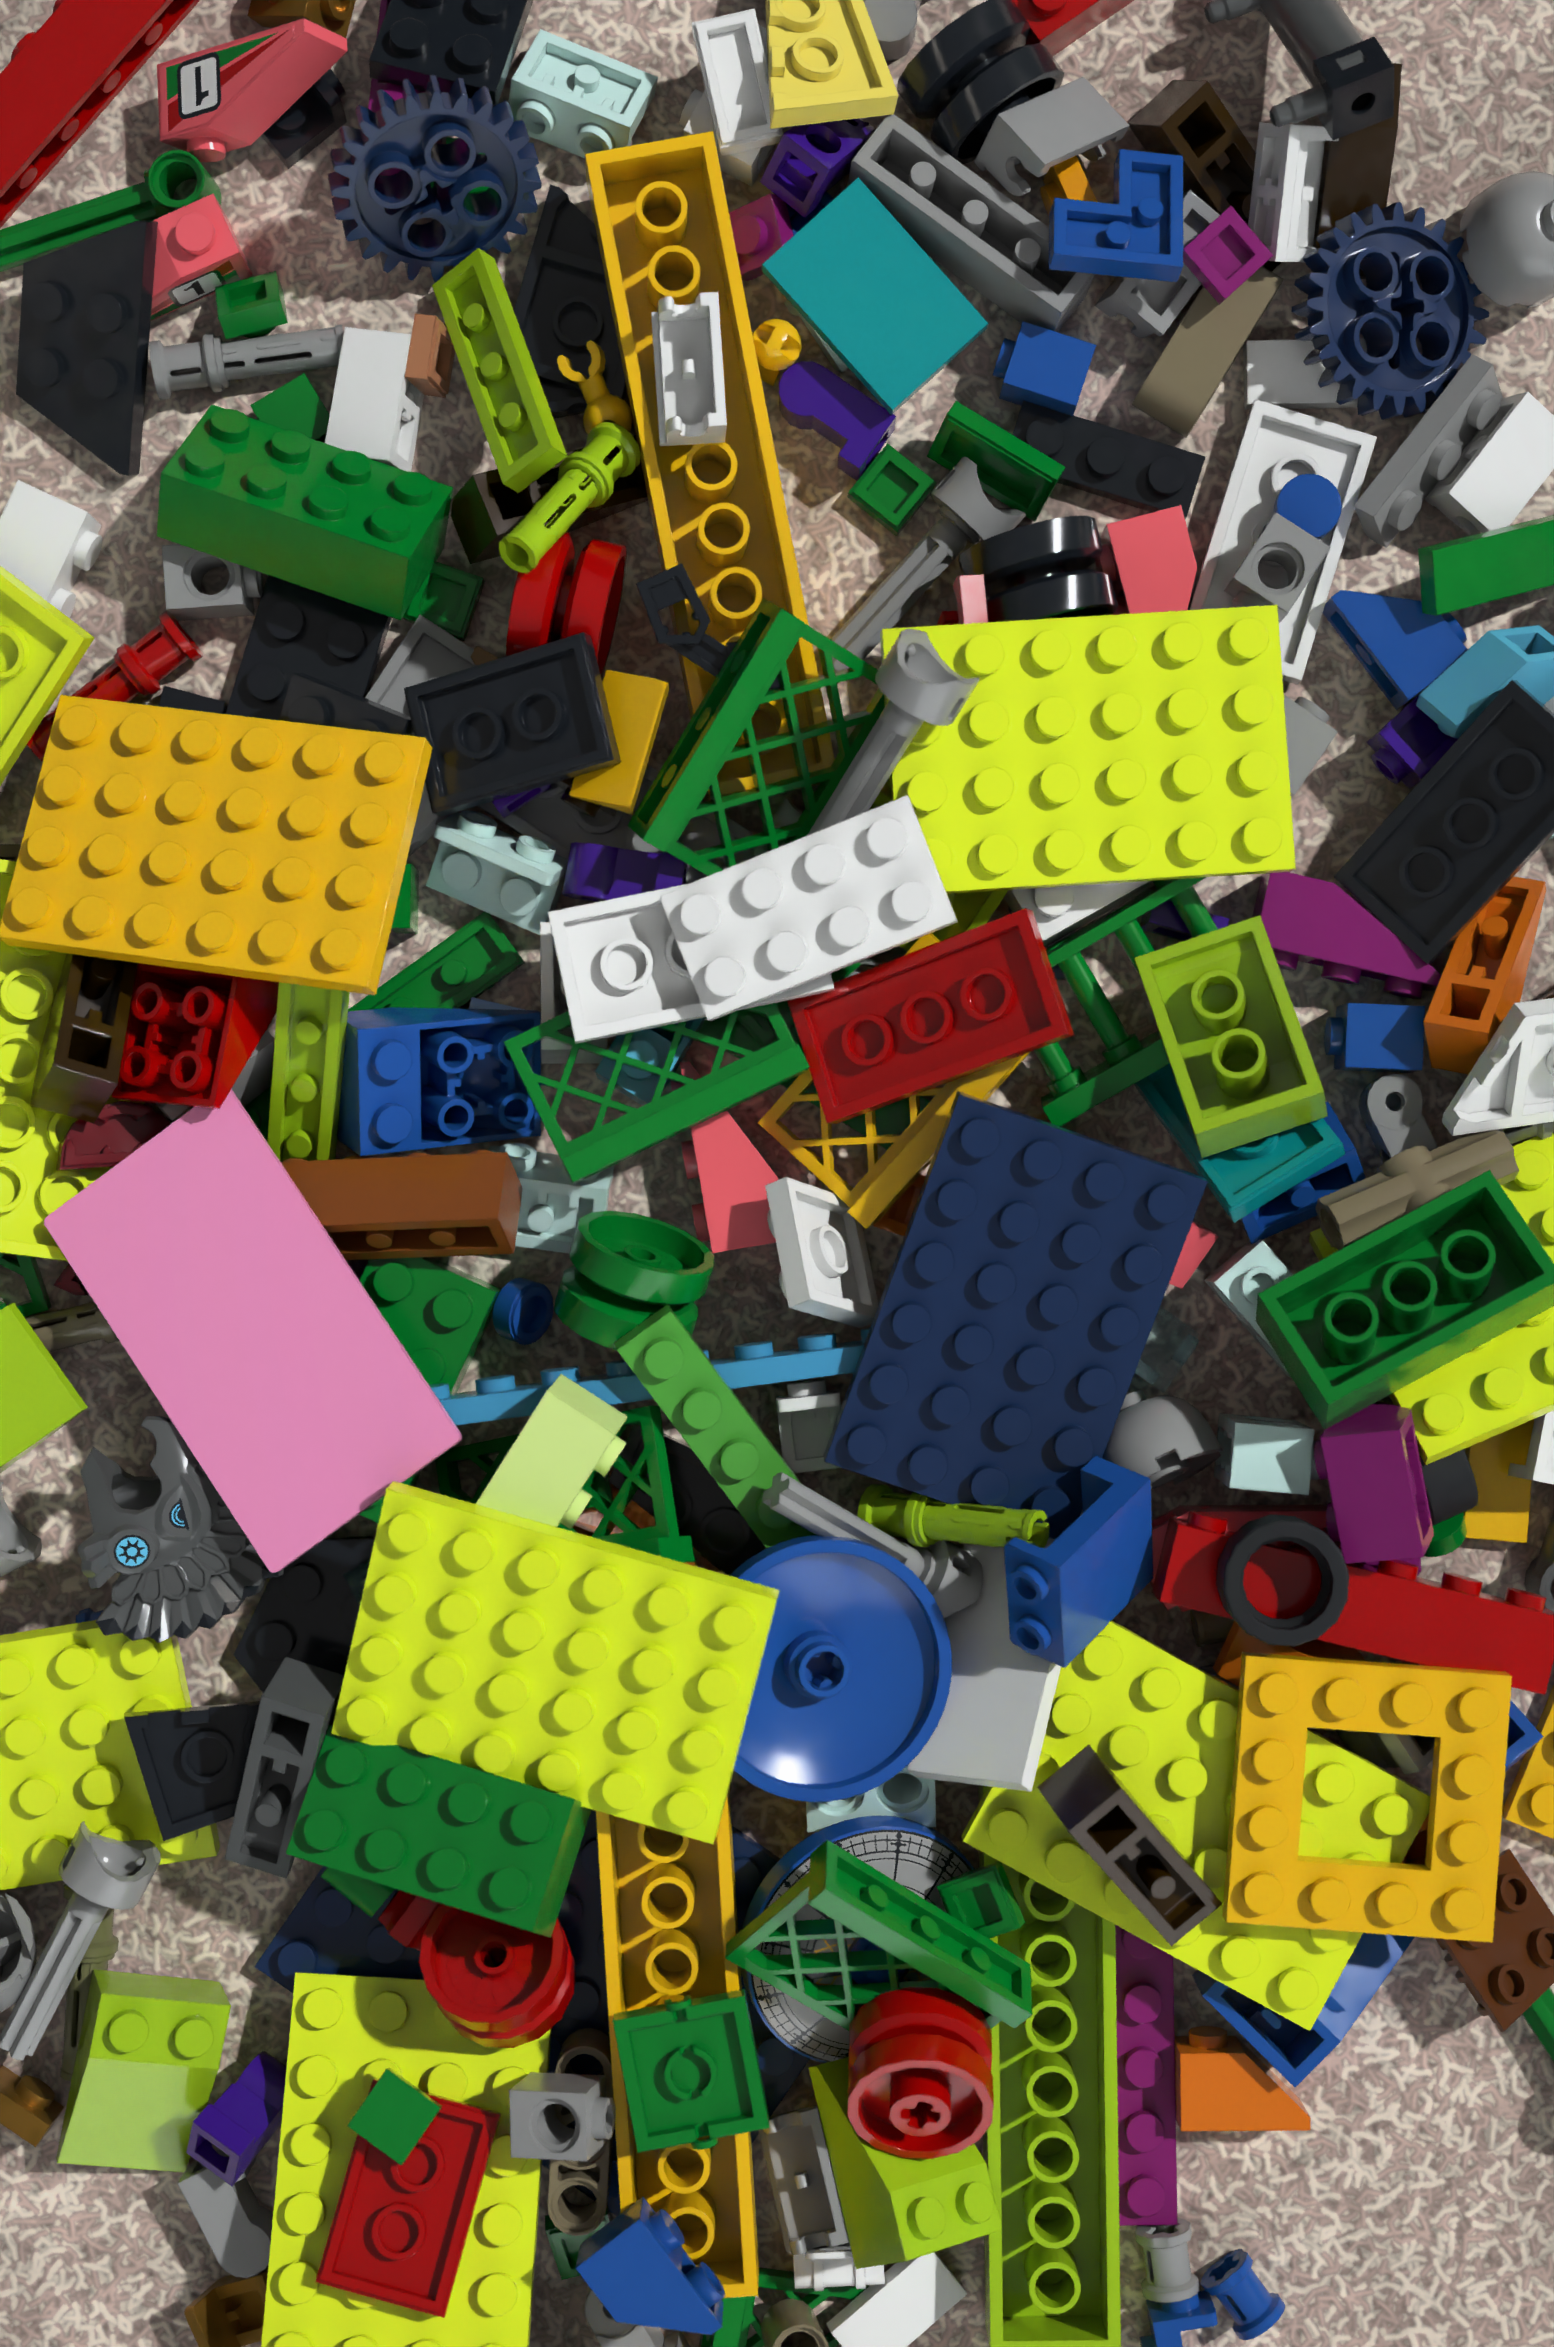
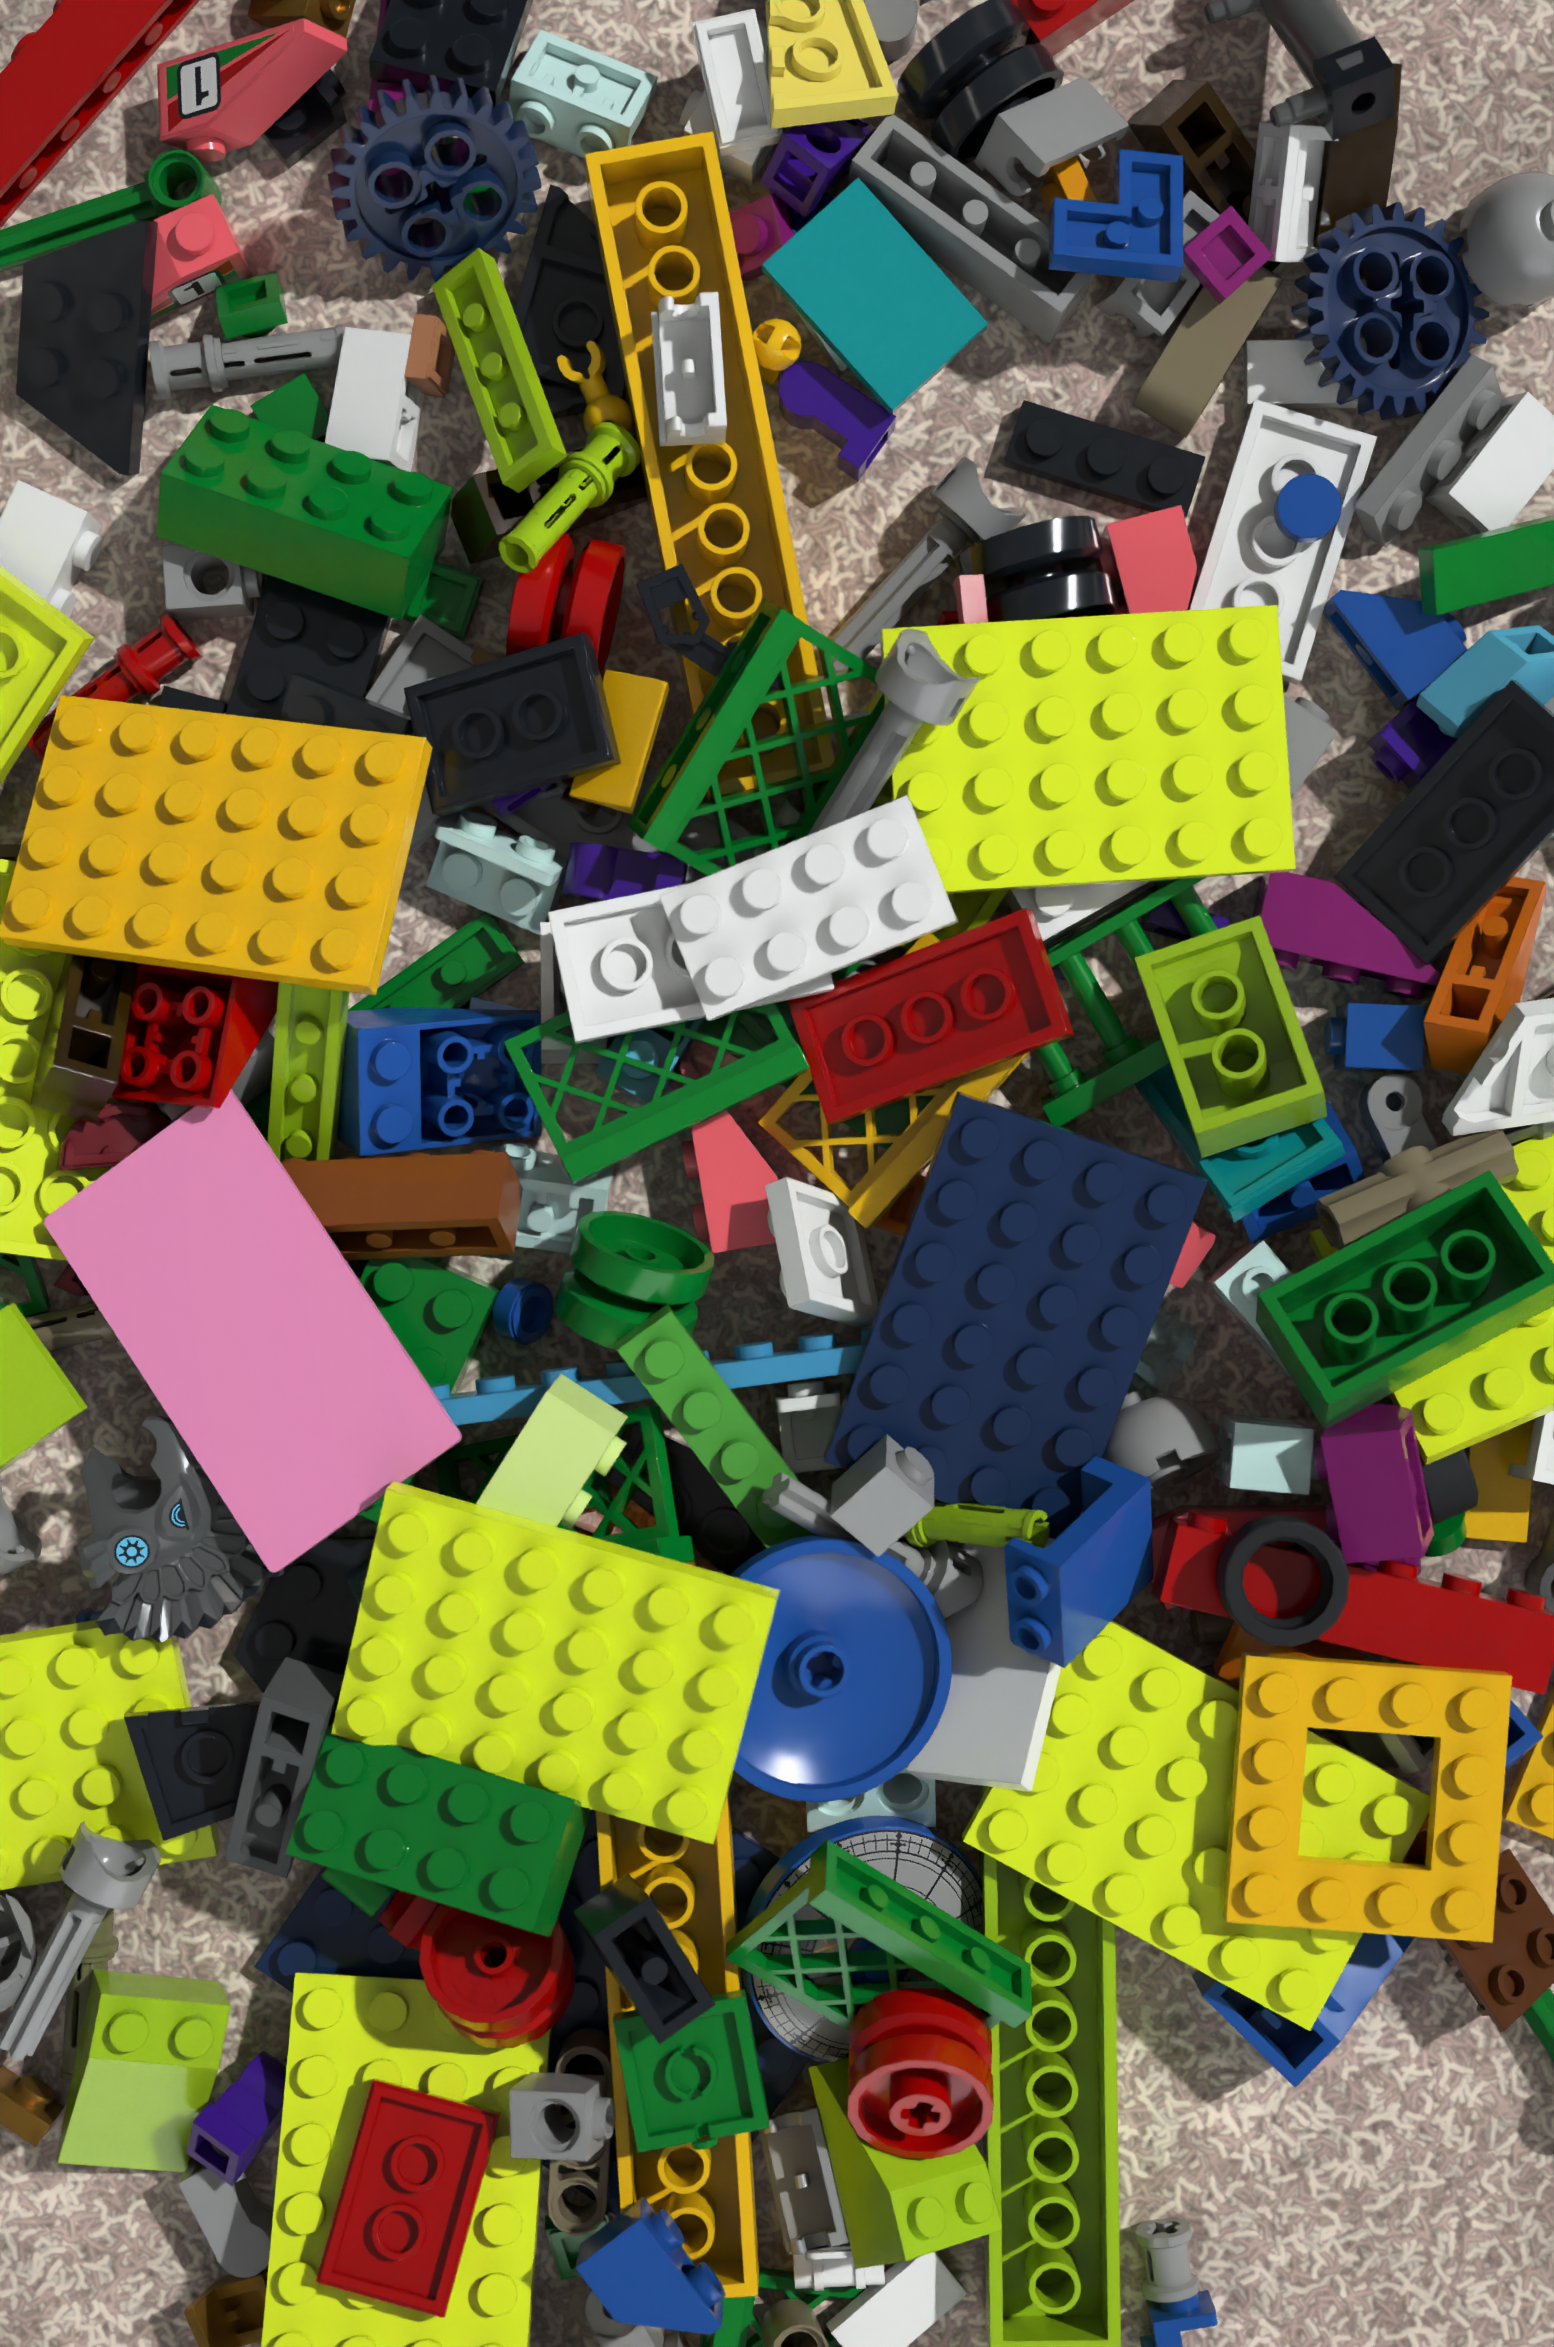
(394, 2116): green tile -> none
(406, 911): green tile -> none
(644, 1957): none -> black slope
(883, 1494): none -> light grey brick
(892, 489): green tile -> none
(983, 1900): green tile -> none
(1005, 464): green tile -> none
(1043, 368): blue brick -> none
(1128, 1845): dark brown slope -> none
(1145, 2083): magenta plate -> none
(1229, 2088): orange slope -> none
(1243, 2294): blue bush -> none
(1292, 549): light grey brick -> none

